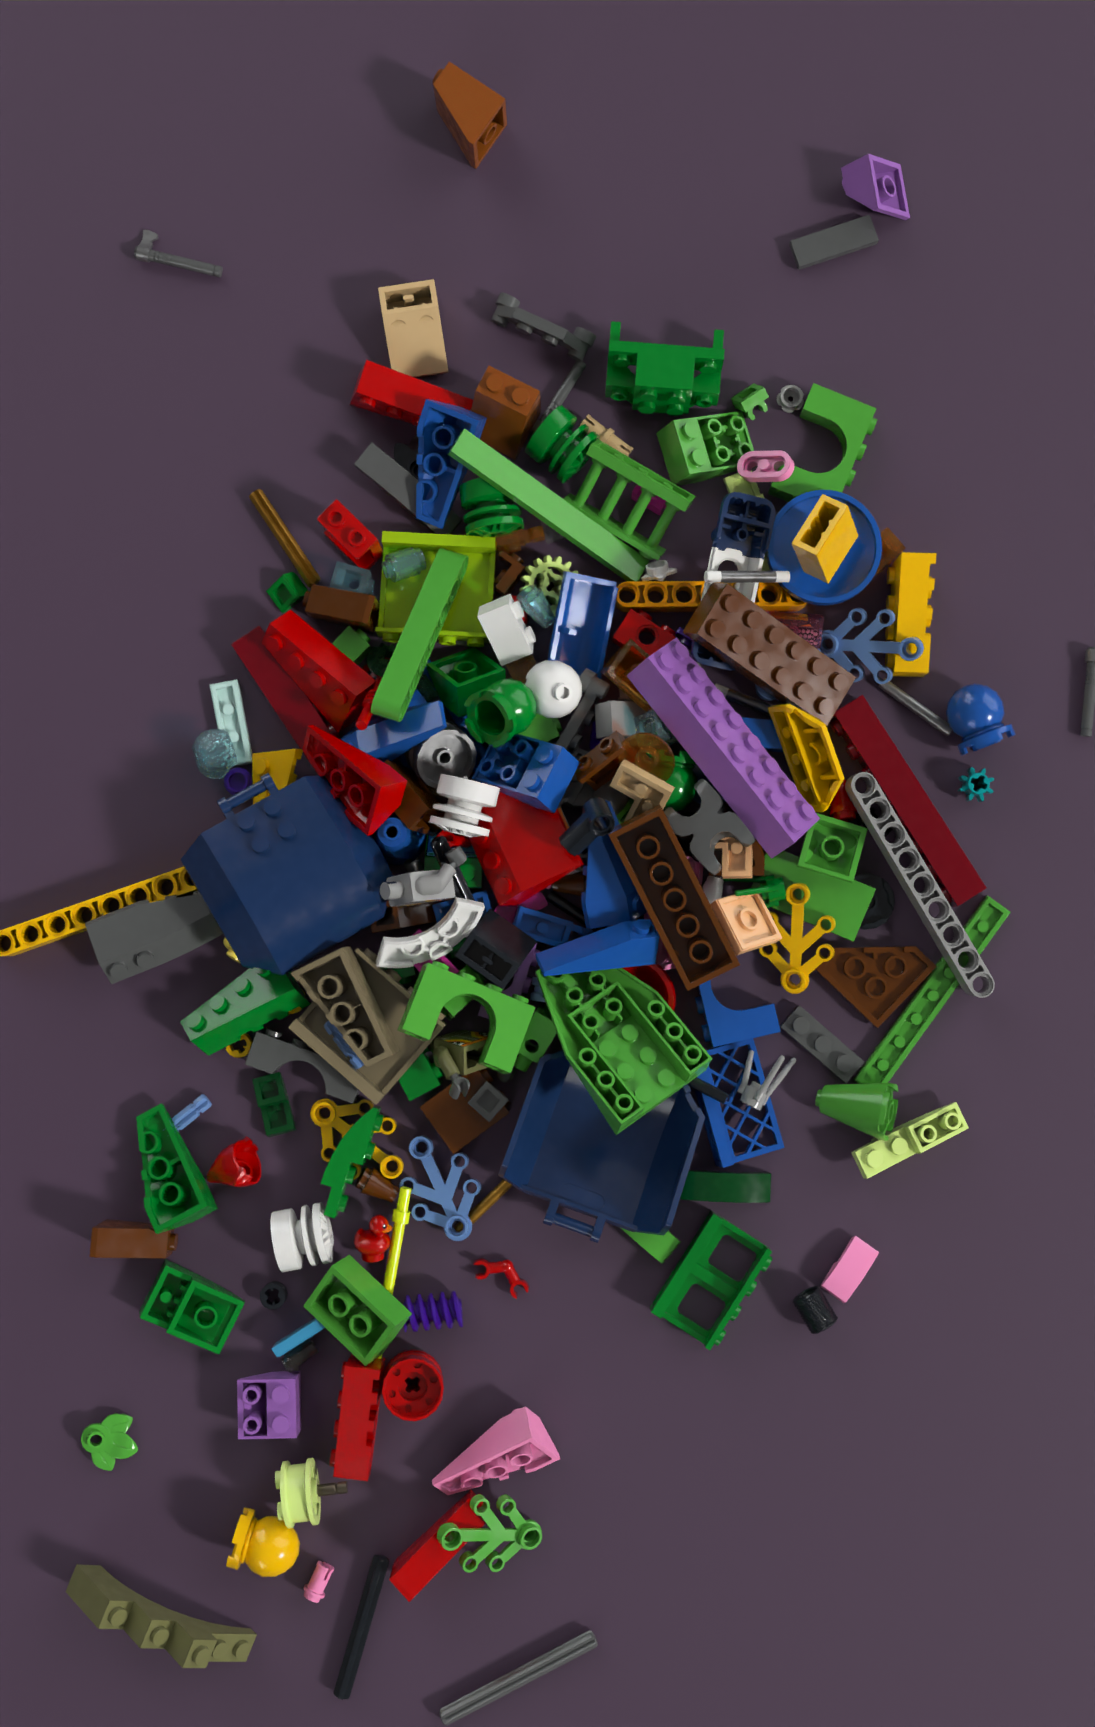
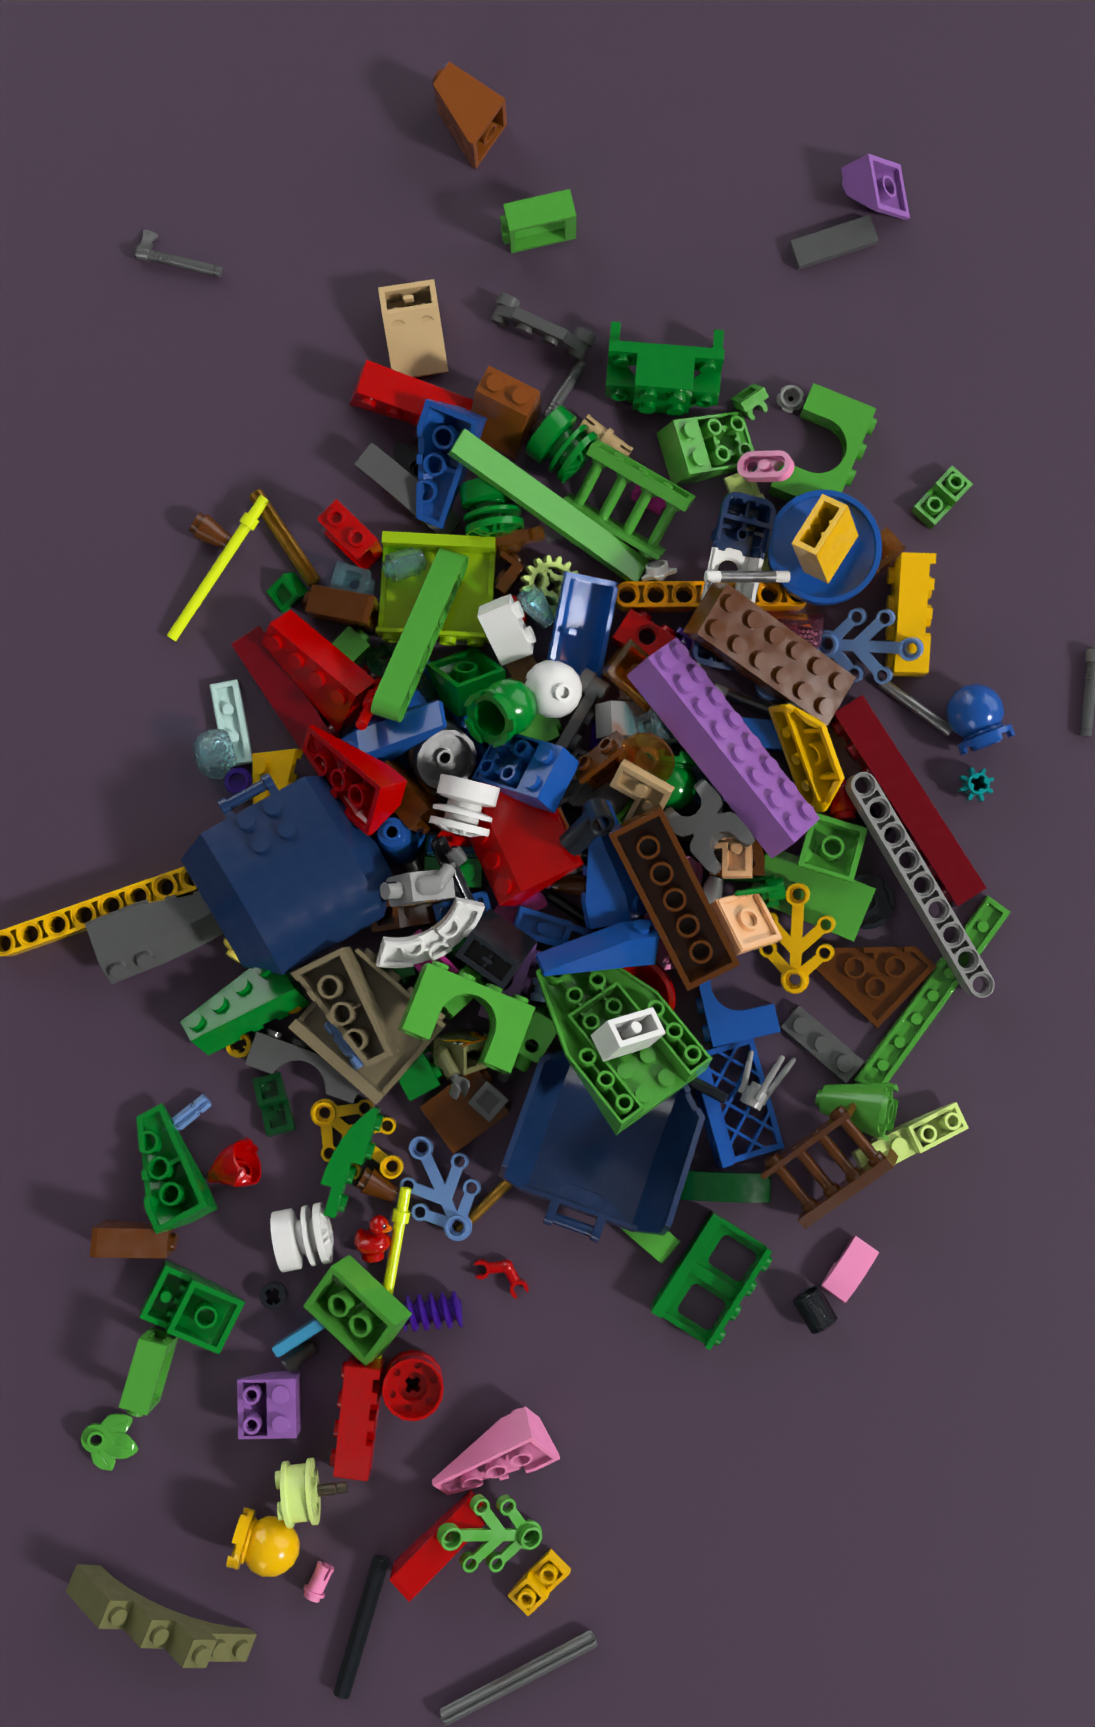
(148, 1372): none -> bright green window
(209, 531): none -> reddish brown cone
(248, 522): none -> neon yellow bar
(539, 221): none -> bright green window
(539, 1582): none -> yellow slope
(628, 1034): none -> white brick
(834, 1193): none -> reddish brown fence
(941, 497): none -> bright green slope

